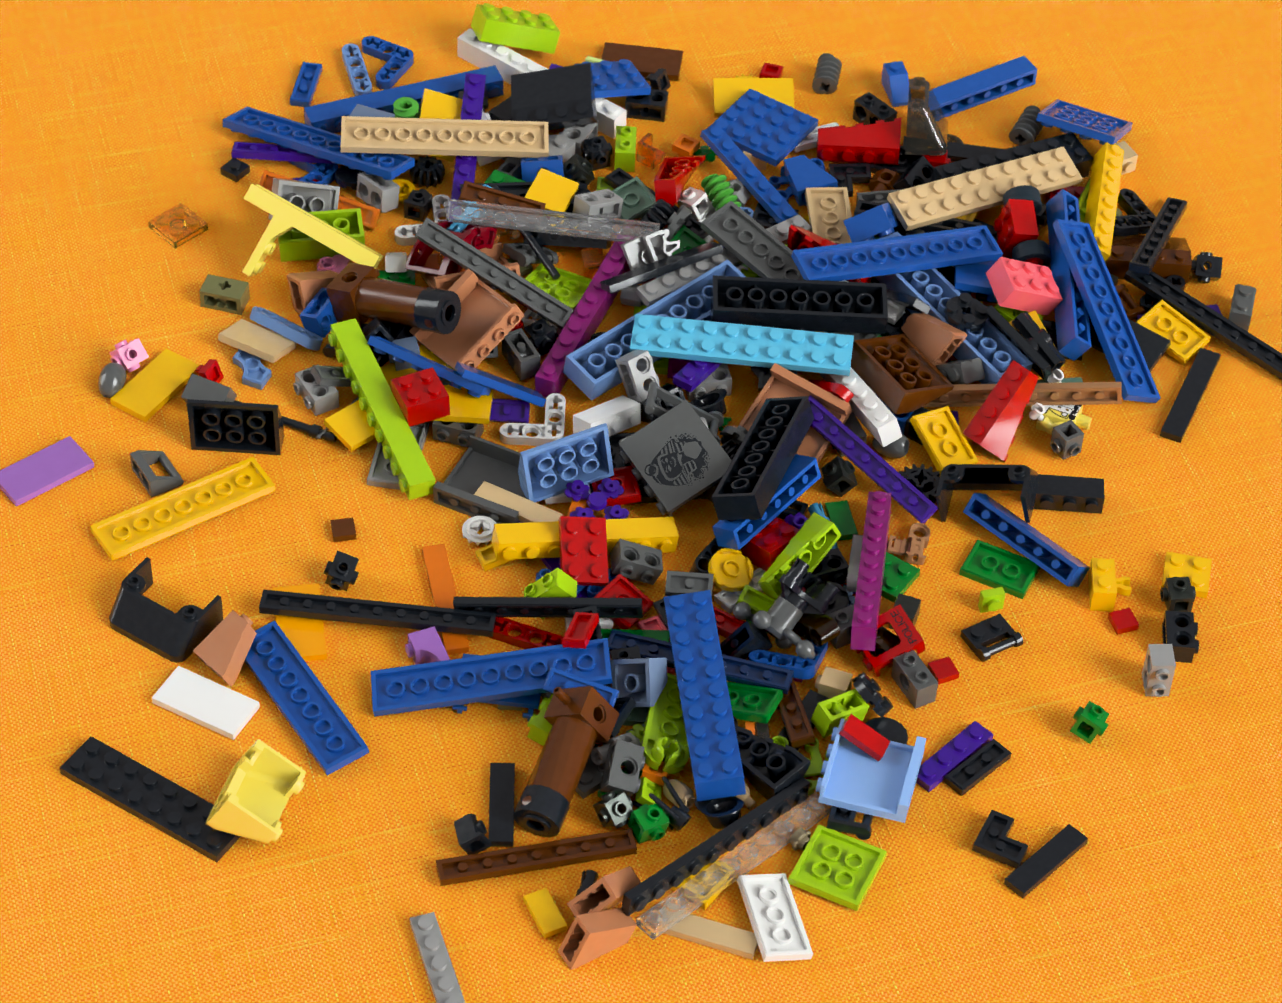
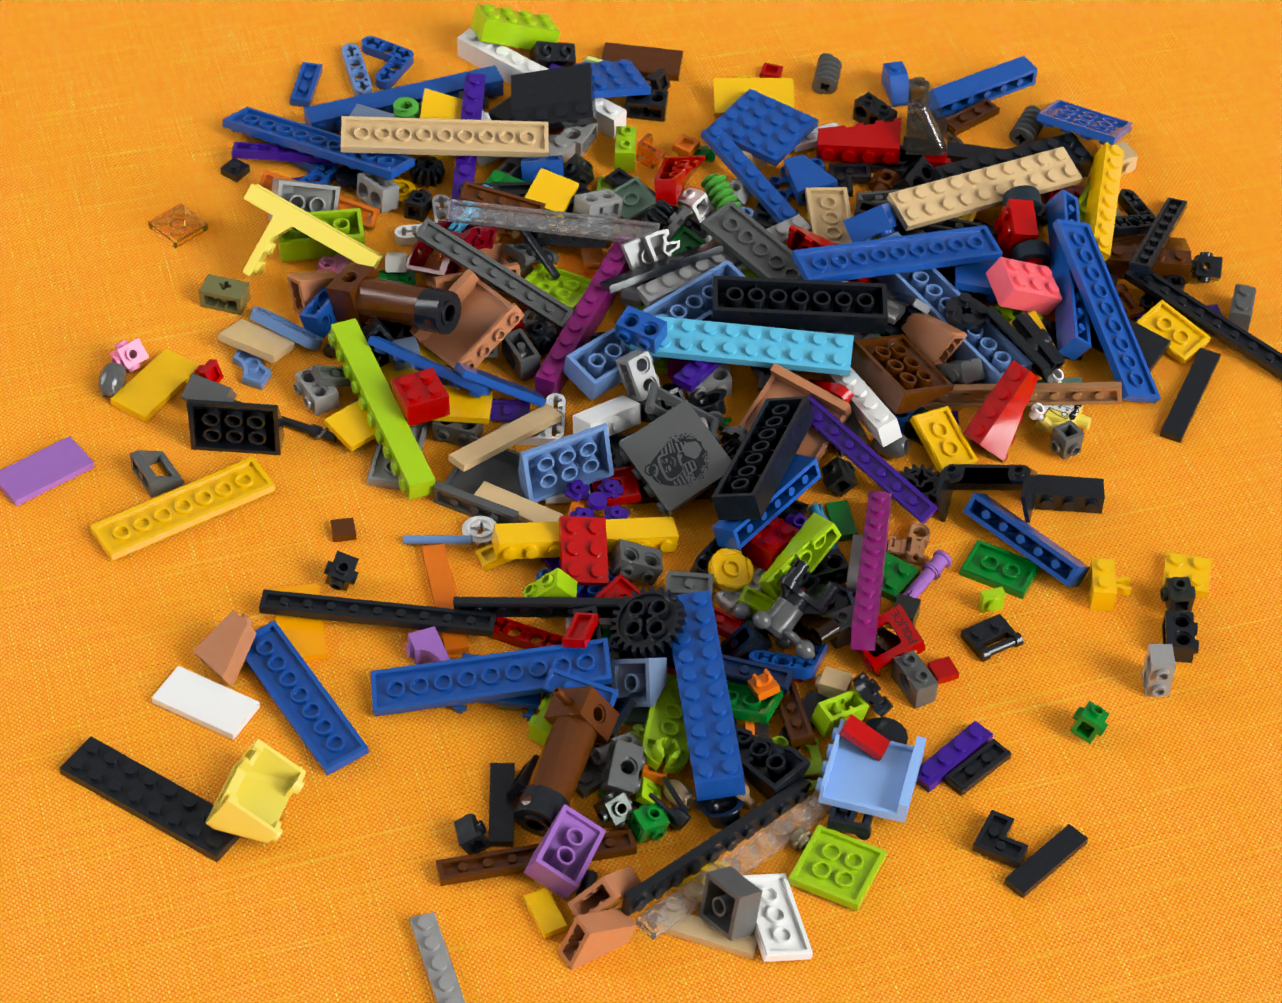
(157, 627): black windscreen -> none
(438, 539): none -> medium blue bar
(505, 437): none -> tan tile
(522, 778): none -> black tile
(553, 52): none -> black brick
(565, 852): none -> medium lavender slope
(597, 152): black brick -> none
(628, 621): none -> black gear
(641, 329): none -> blue brick
(730, 903): none -> dark grey brick
(763, 685): none -> orange tile
(930, 571): none -> medium lavender pin
(971, 116): none -> reddish brown tile
(1123, 621): red tile -> none

